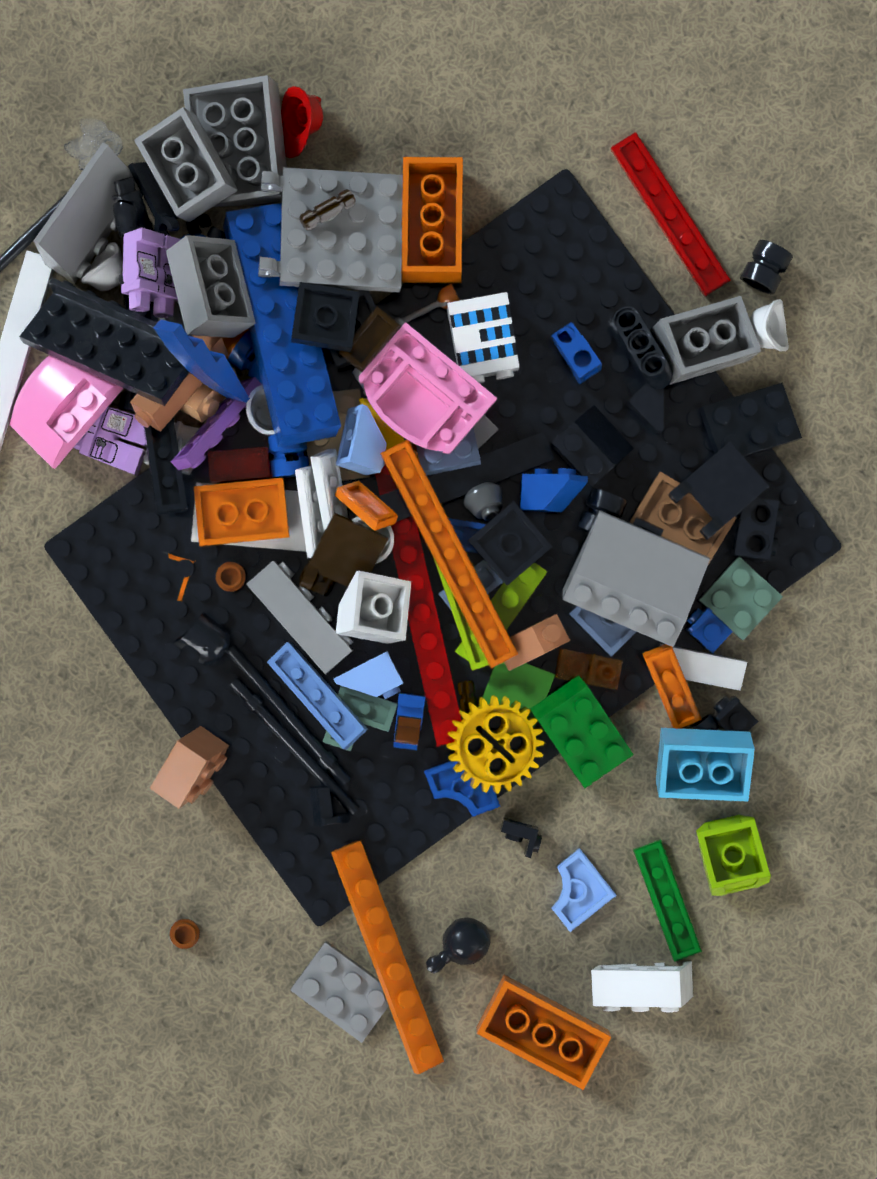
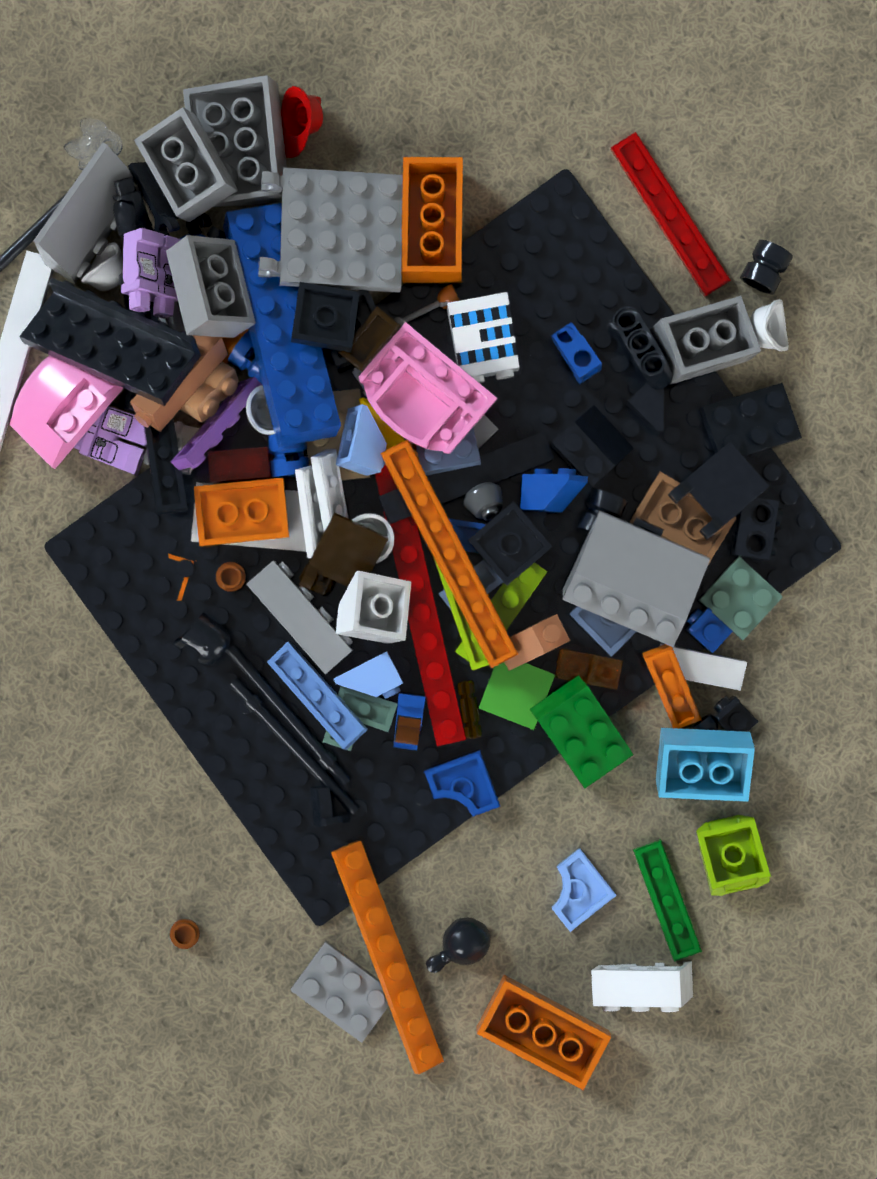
(190, 767): nougat brick -> none
(205, 365): blue slope -> none
(327, 209): dark brown axle -> none
(366, 505): orange tile -> none
(513, 724): yellow gear -> none
(518, 830): black bracket -> none

